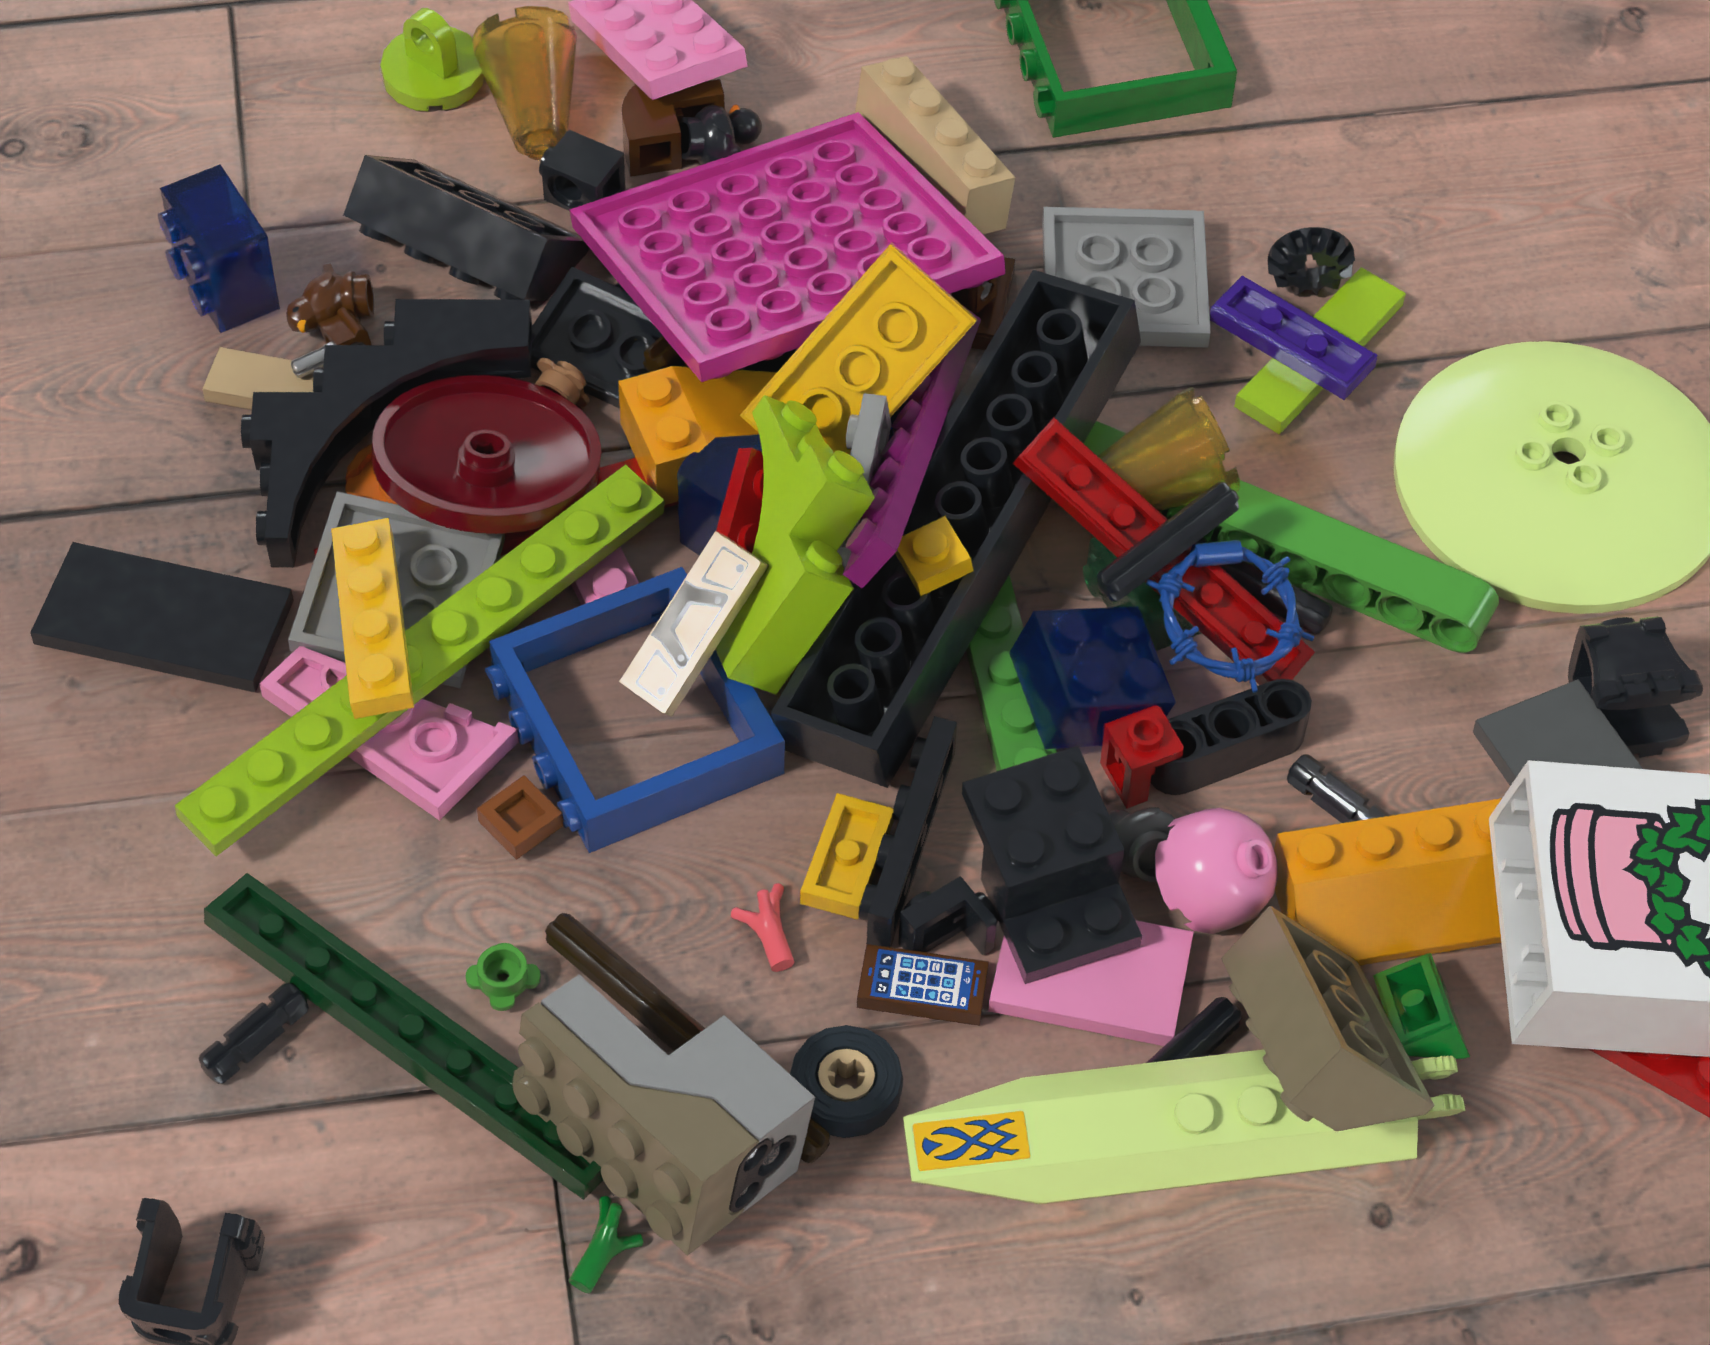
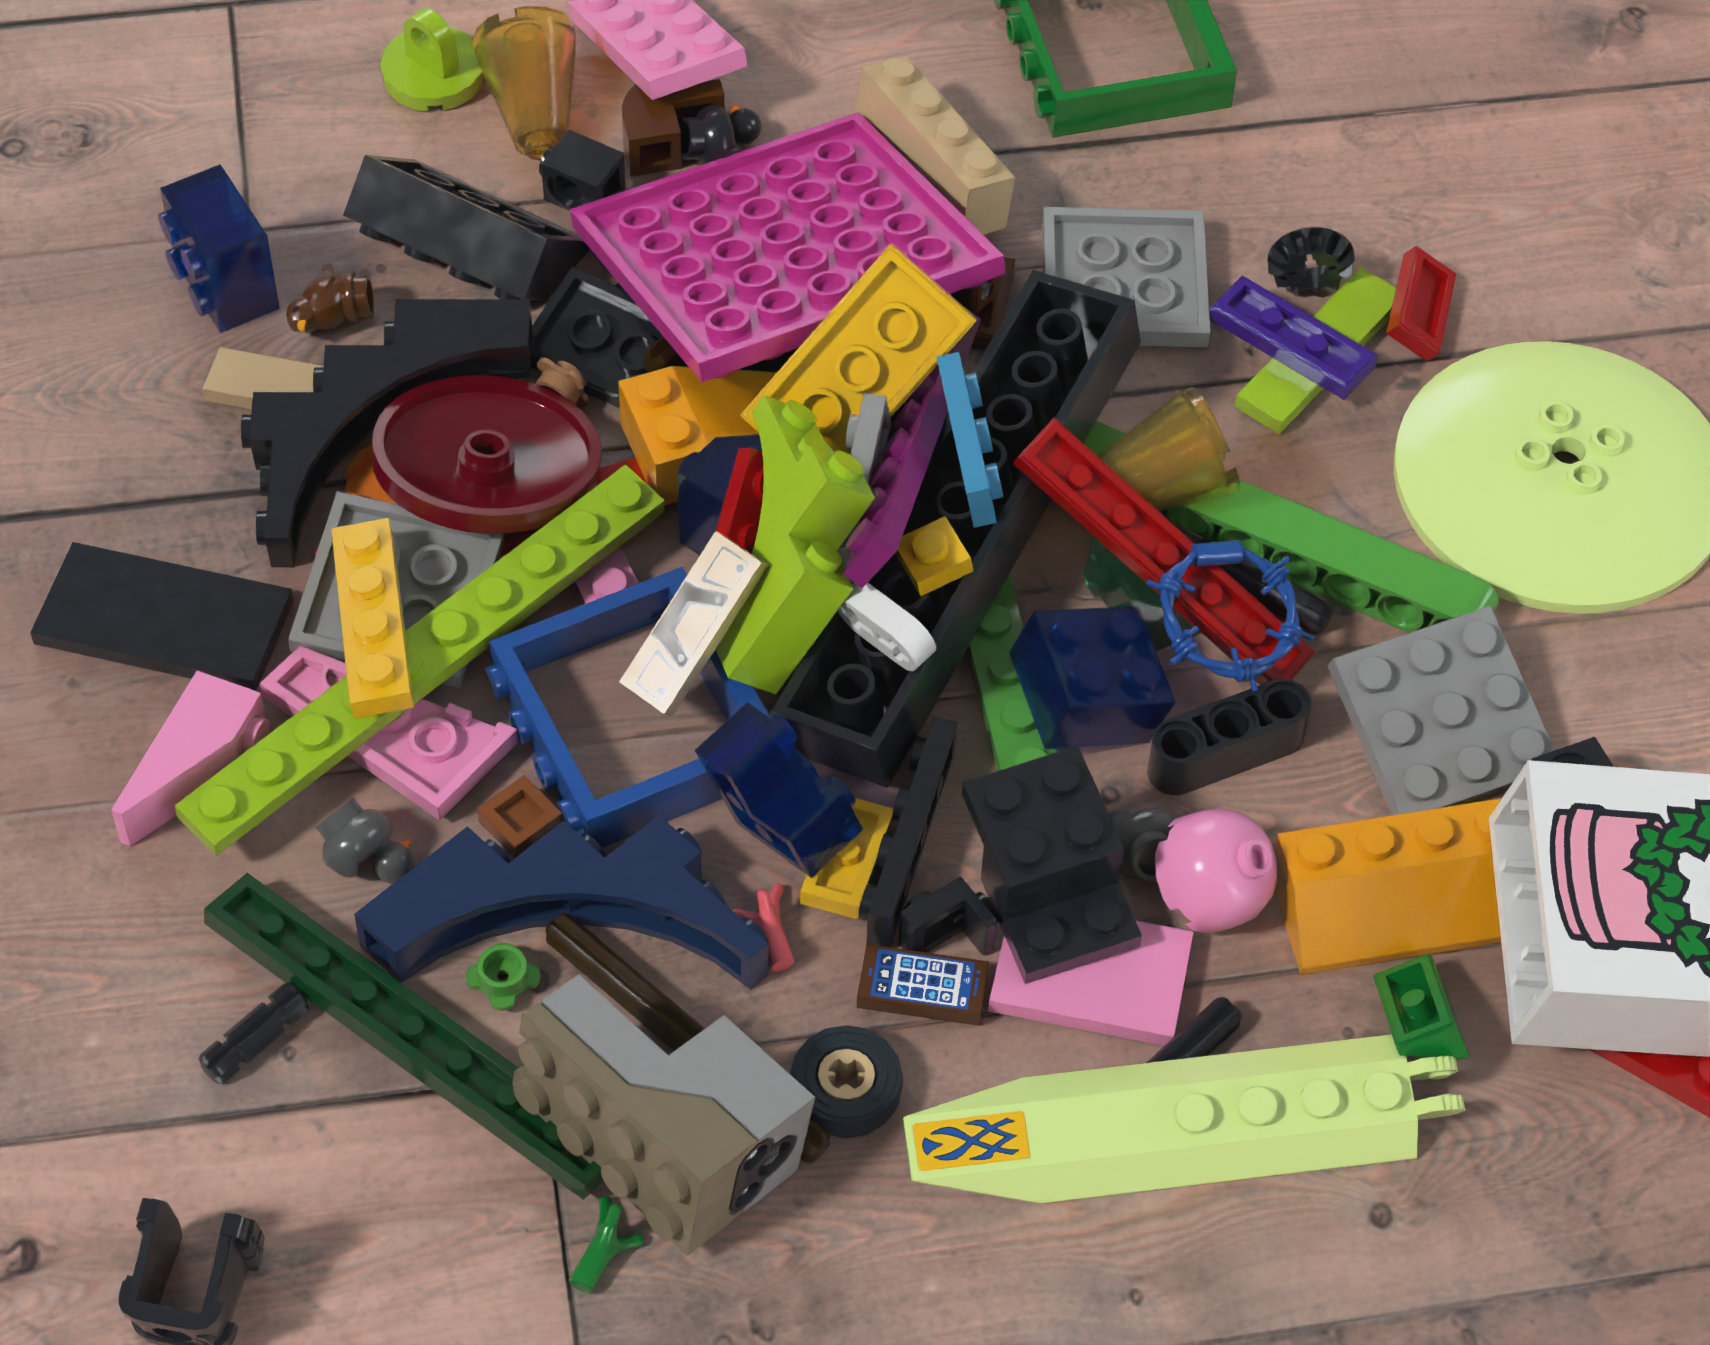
(199, 738): none -> bright pink slope
(336, 330): reddish brown piece -> none
(357, 834): none -> dark grey animal
(476, 893): none -> dark blue arch
(778, 790): none -> clear blue brick
(887, 626): none -> white beam
(971, 439): none -> dark azure plate
(1133, 750): red bracket -> none
(1167, 541): black axle -> none
(1321, 1028): dark tan slope -> none
(1331, 791): black axle -> none
(1421, 303): none -> red tile
(1441, 713): none -> light grey plate
(1552, 728): dark grey tile -> none
(1634, 680): black piece -> none

